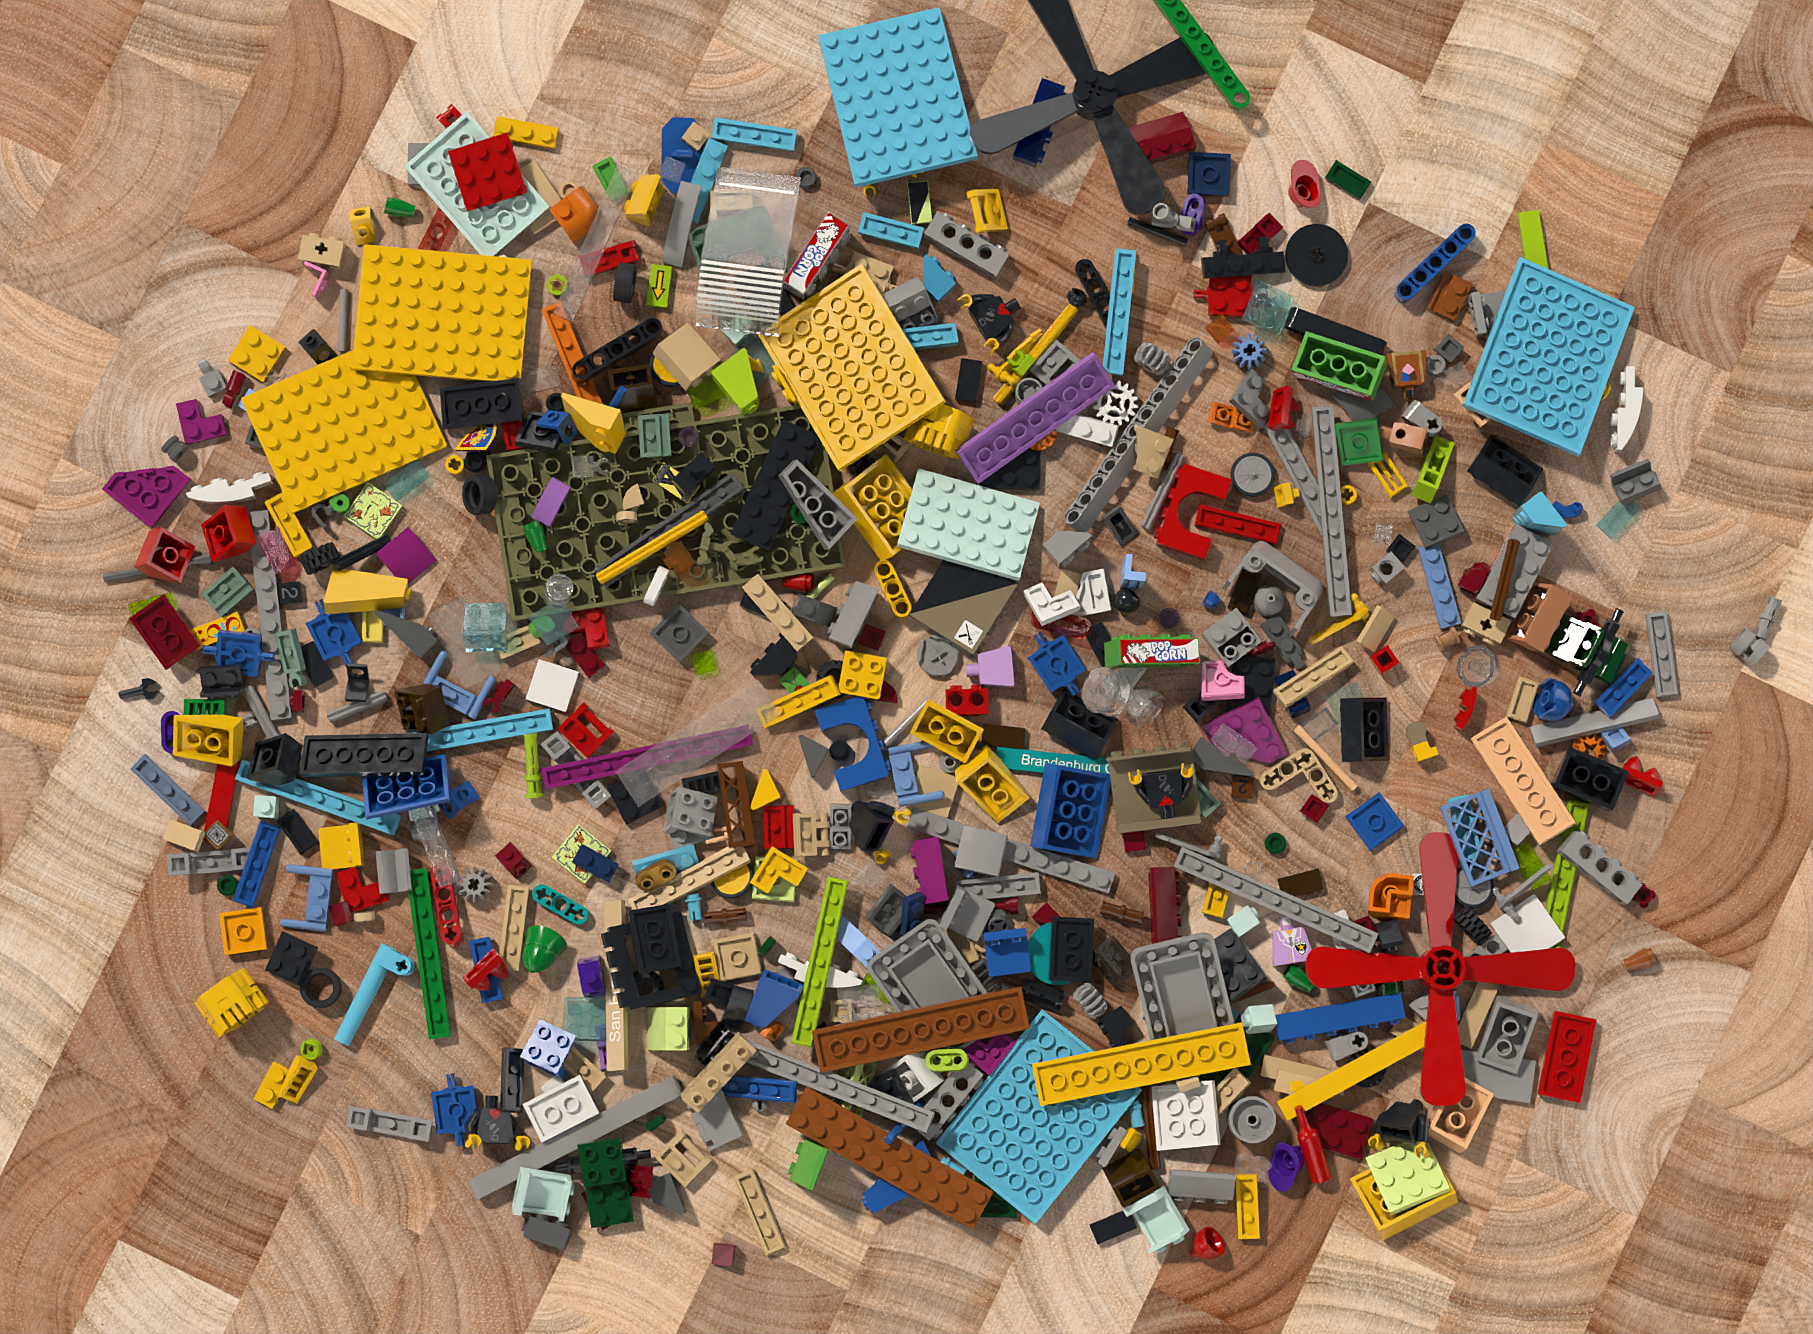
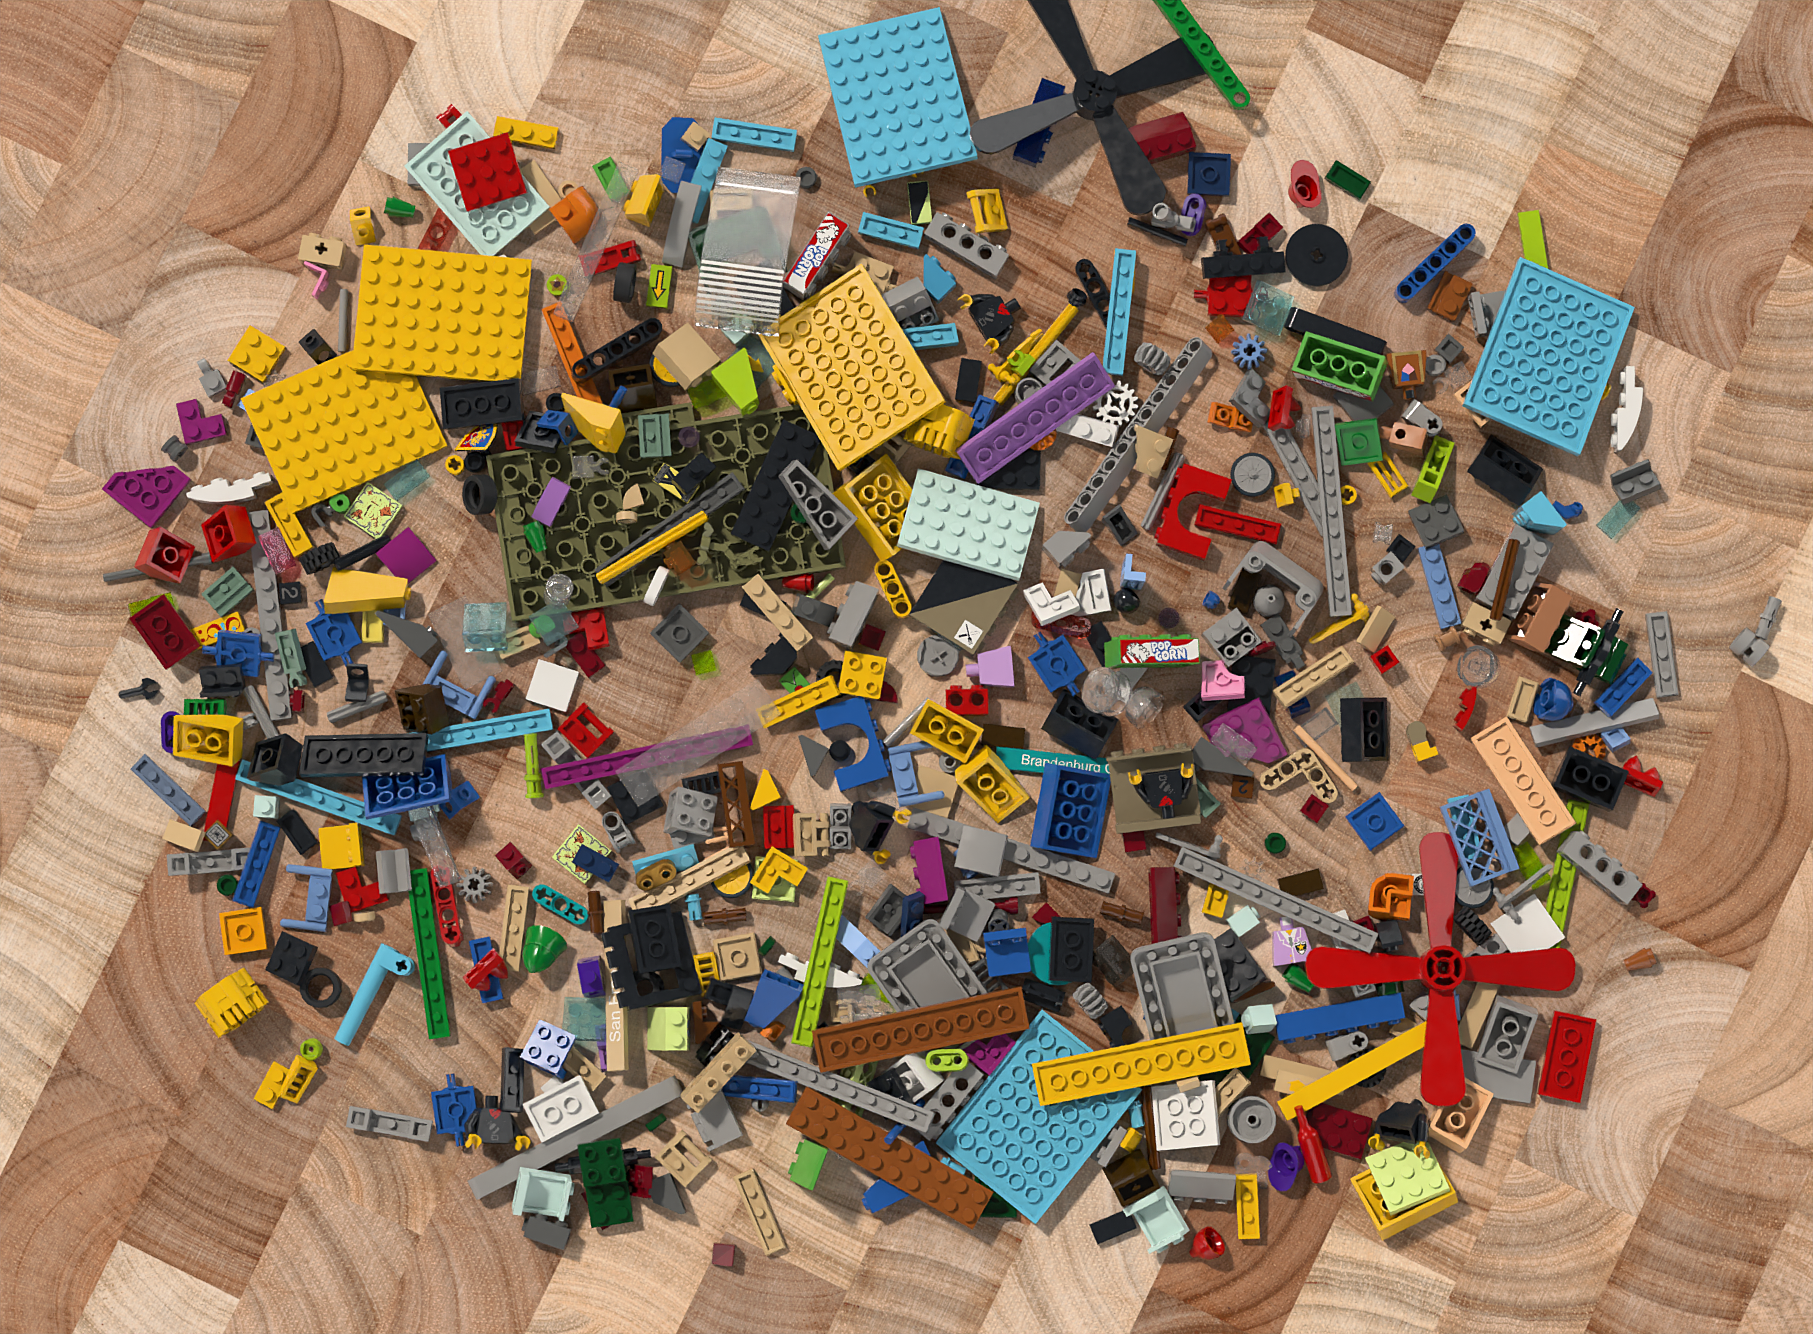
(595, 912): none -> reddish brown axle
(618, 832): none -> light grey piece
(982, 413): none -> blue tile

